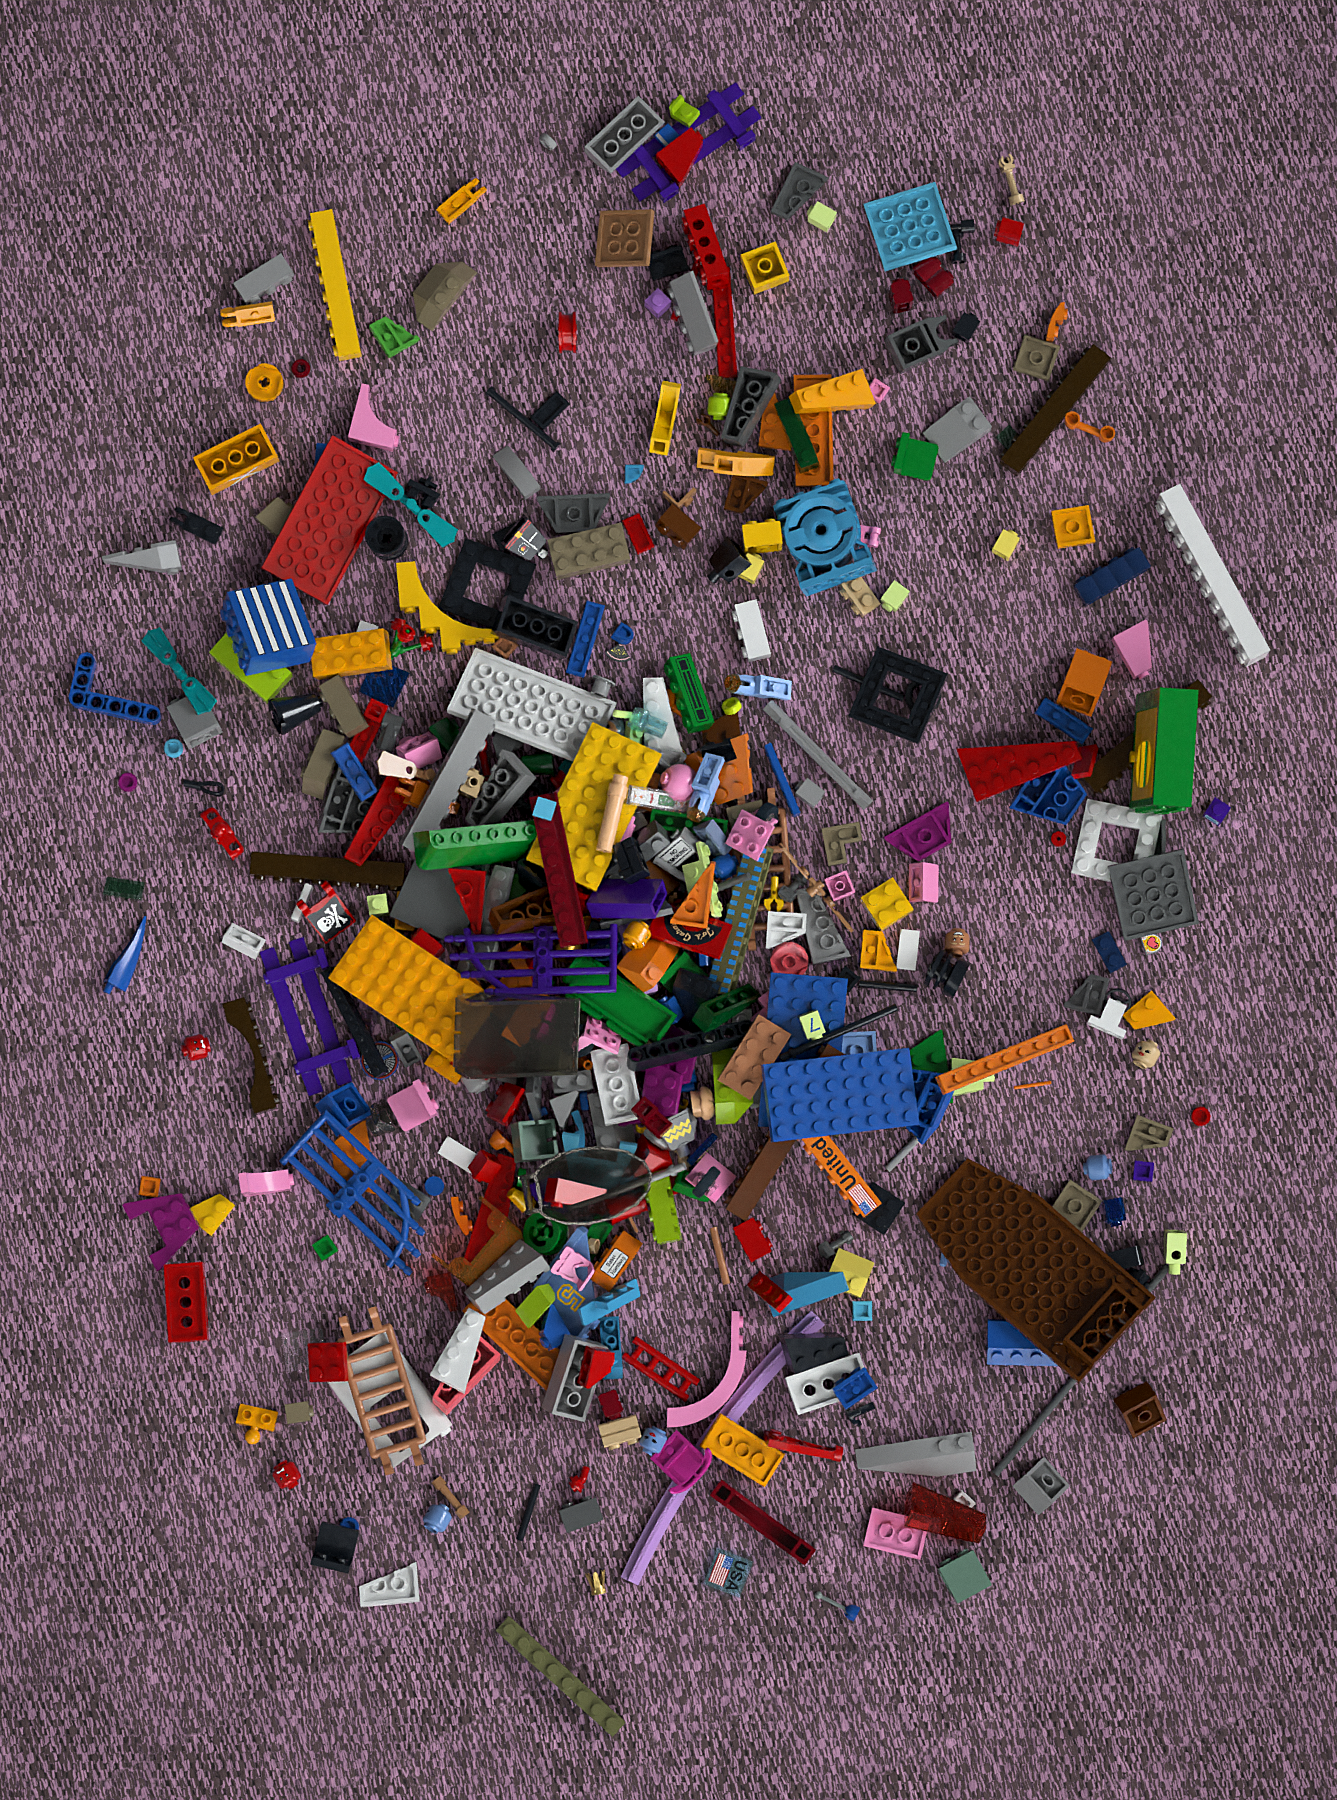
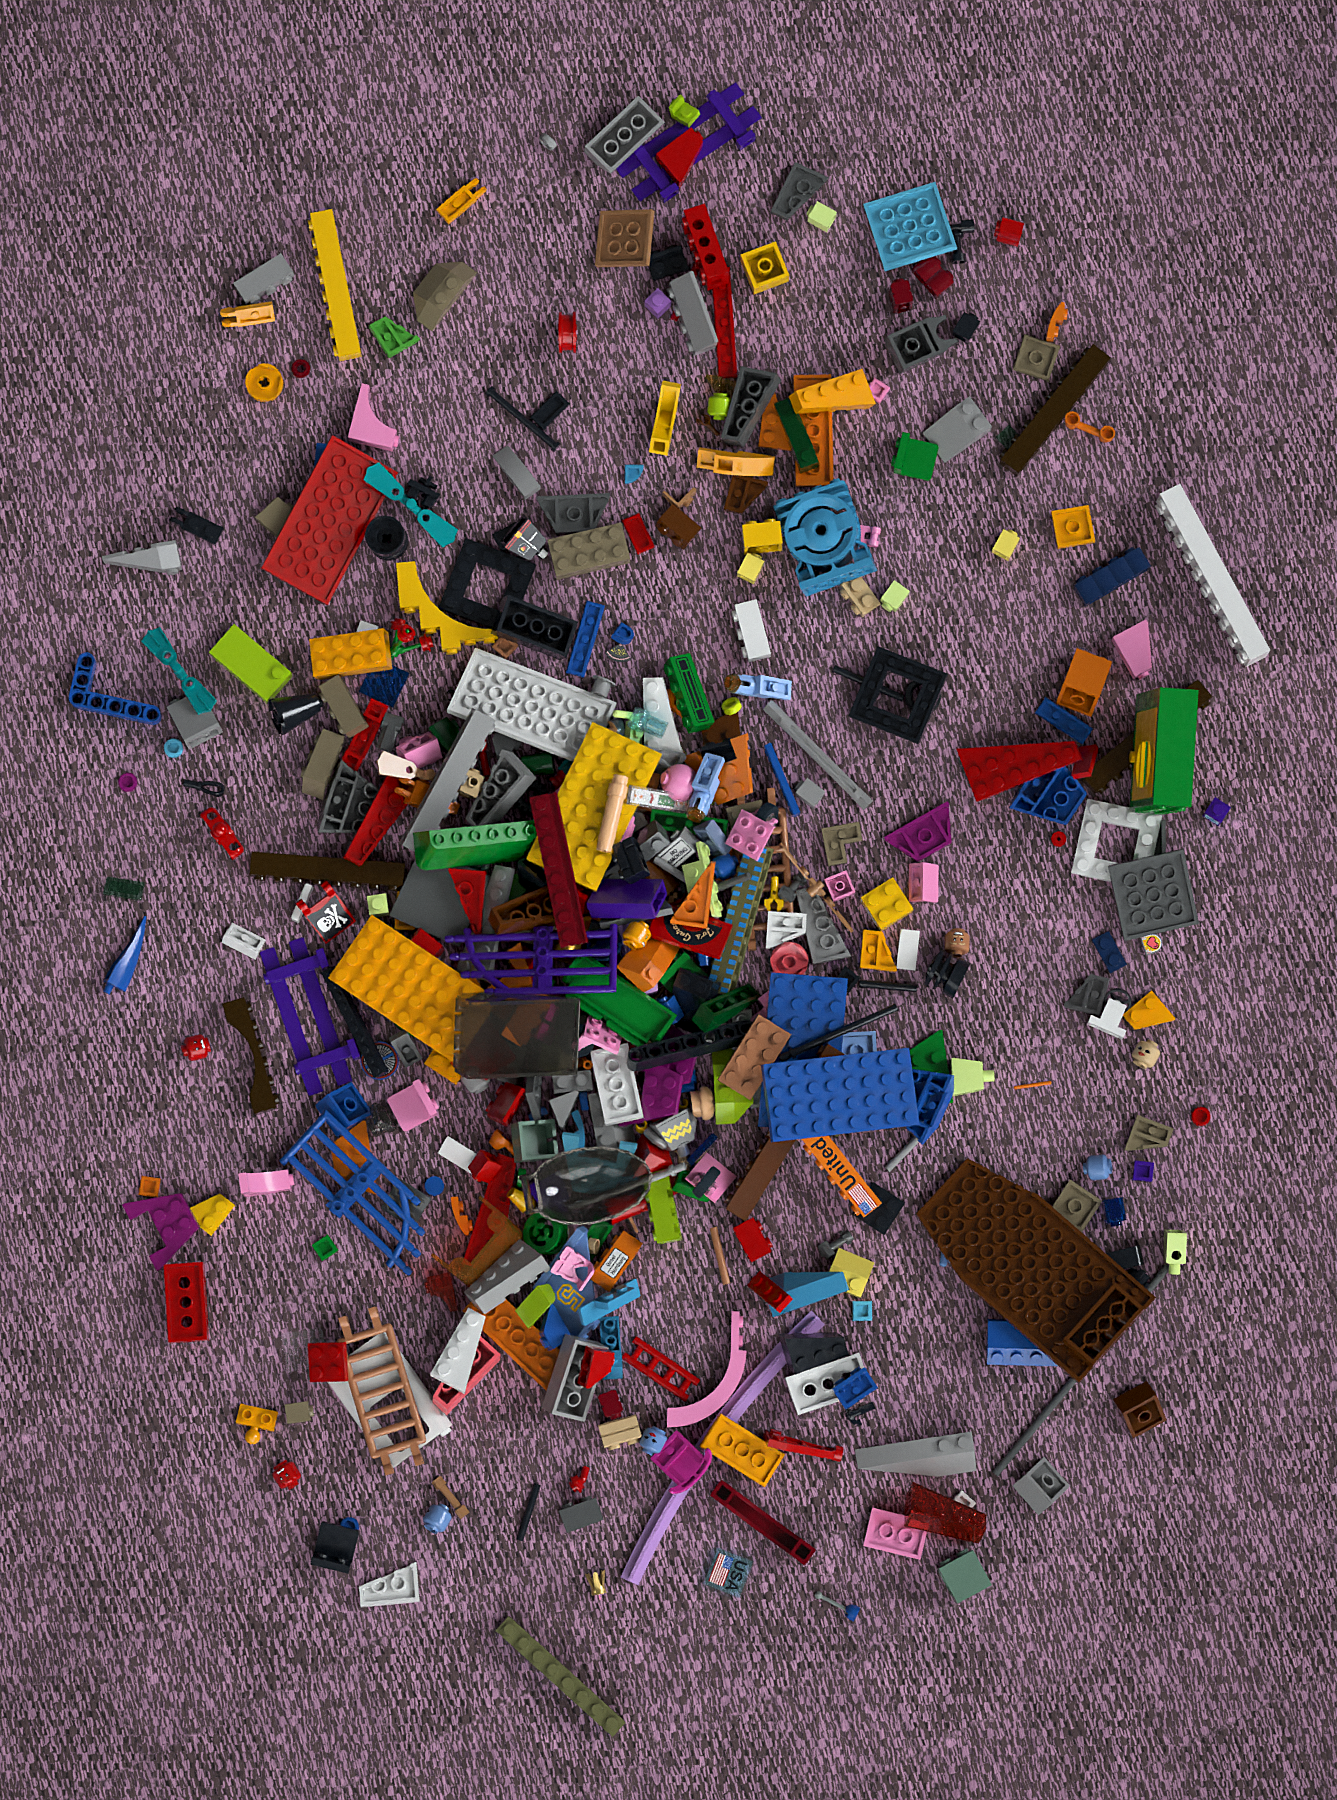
(236, 459): light orange brick -> none
(268, 627): blue brick -> none
(354, 772): blue tile -> none
(544, 808): medium azure tile -> none
(565, 1192): slope -> none
(651, 1117): dark red slope -> none
(666, 135): blue tile -> none
(728, 561): black torso -> none
(812, 1024): yellowish green brick -> none
(1004, 1059): orange tile -> none
(1008, 168): tan bar -> none

